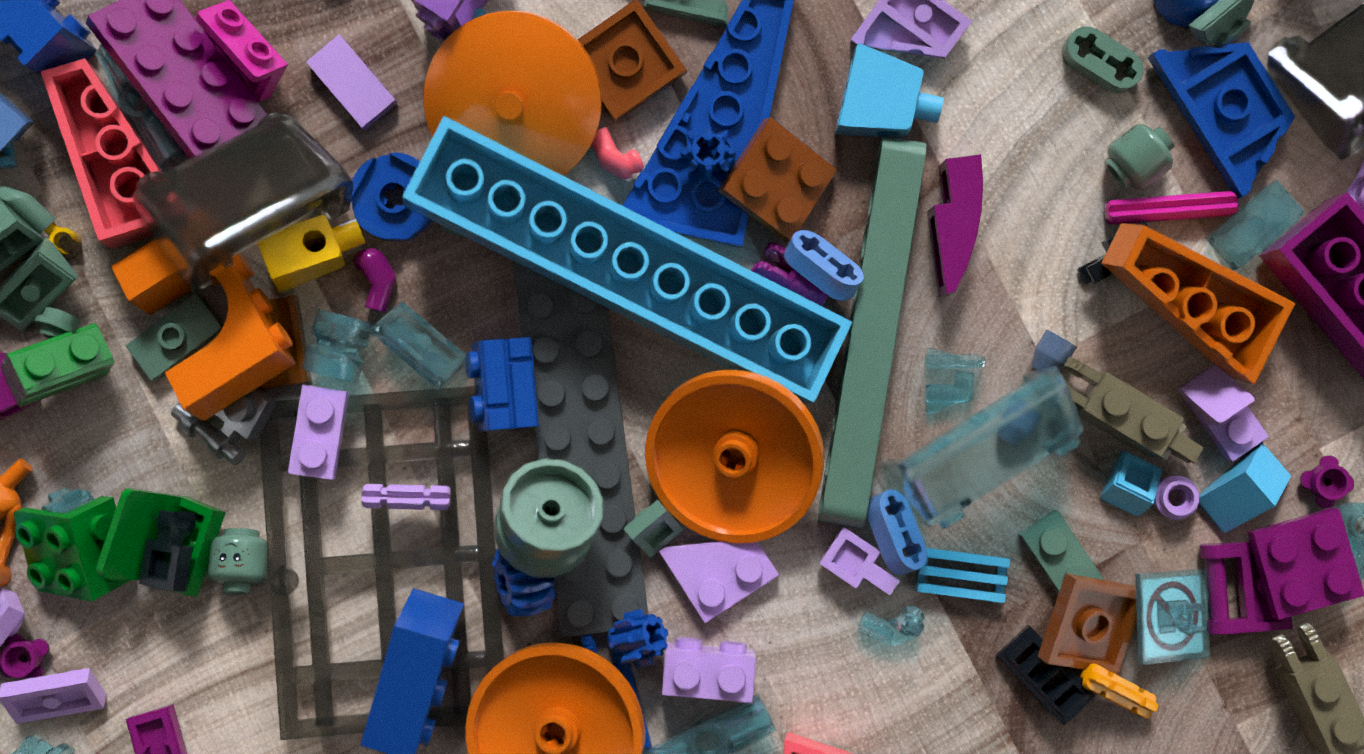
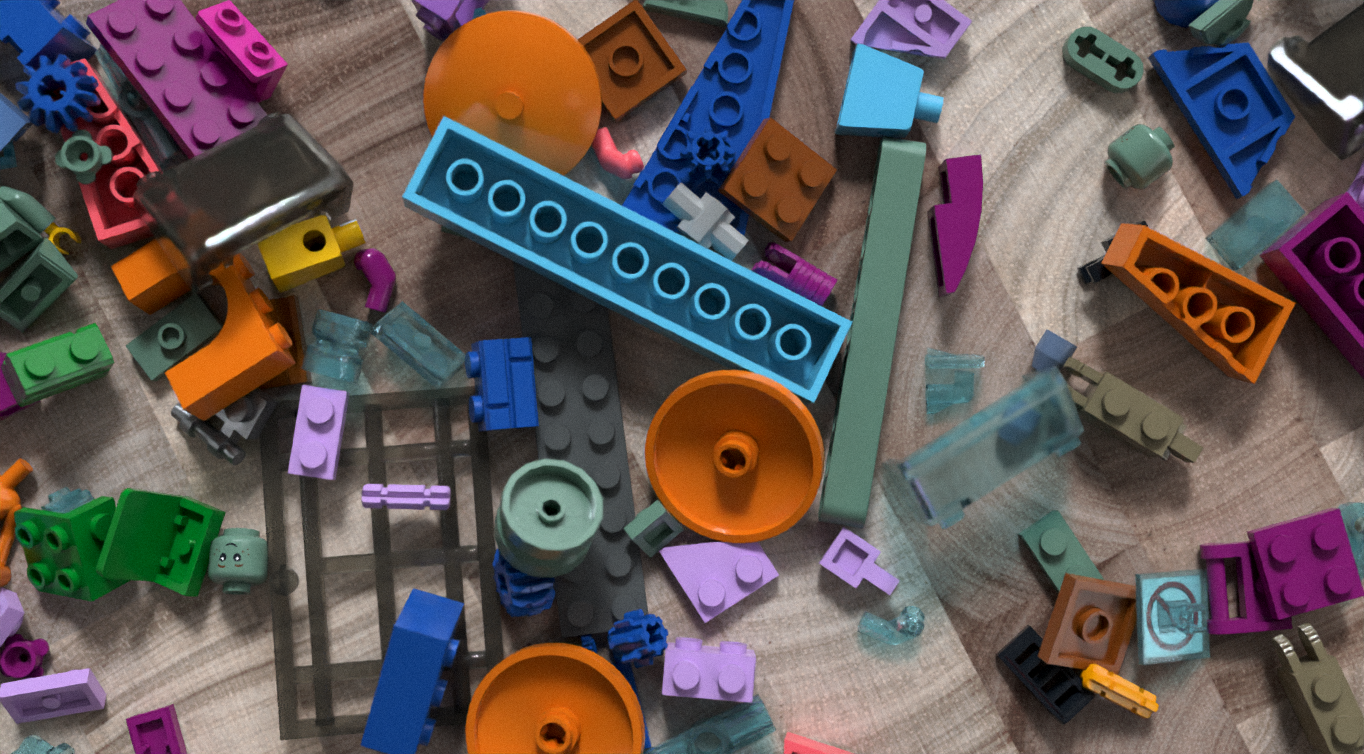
(44, 83): none -> blue gear
(56, 322): sand green plate -> none
(81, 143): none -> sand green plate
(167, 558): black plate -> none
(351, 82): lavender tile -> none
(371, 206): blue plate -> none
(705, 221): none -> light grey axle
(823, 265): medium blue beam -> none
(896, 532): medium blue beam -> none
(999, 579): medium azure tile -> none
(1132, 484): medium azure slope -> none
(1171, 207): dark pink axle -> none
(1189, 497): lavender plate -> none
(1224, 412): lavender slope -> none
(1245, 489): medium azure slope -> none
(1340, 481): magenta plate -> none

